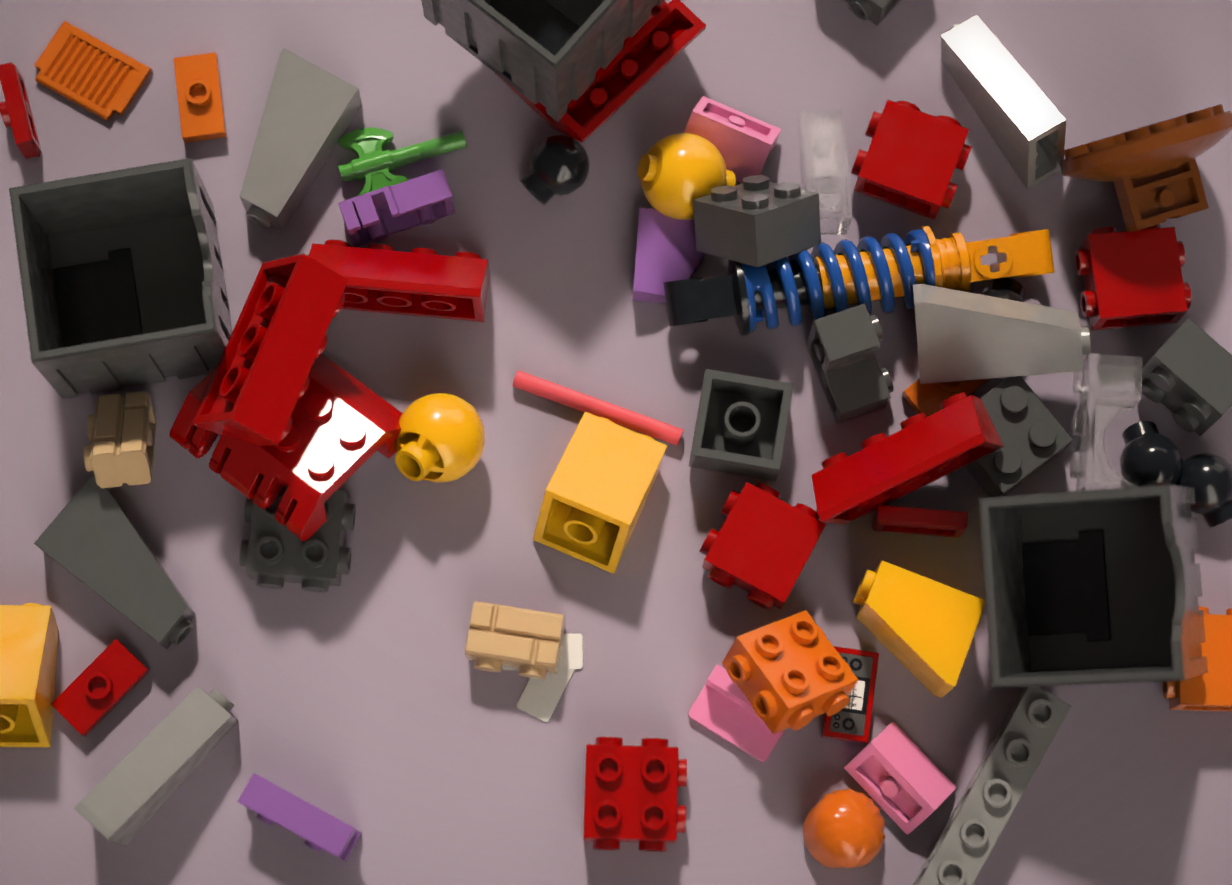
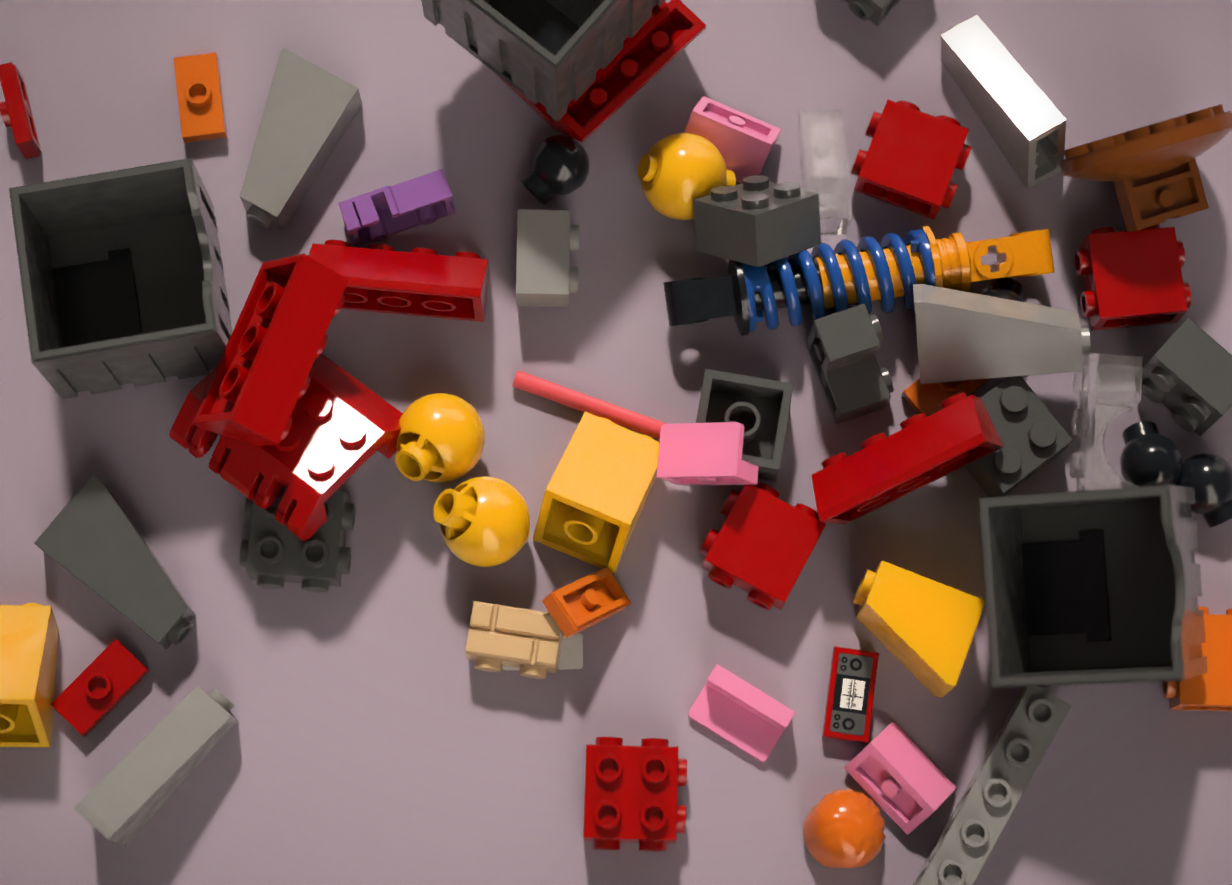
(90, 72): orange window -> none
(121, 440): tan brick -> none
(299, 817): medium lavender piece -> none
(376, 164): bright green piece -> none
(483, 520): none -> yellow brick
(543, 695): white sticker -> none
(544, 258): none -> light grey brick
(586, 602): none -> orange plate
(663, 254): medium lavender slope -> none
(704, 454): none -> bright pink panel
(790, 672): orange brick -> none
(919, 521): red tile -> none

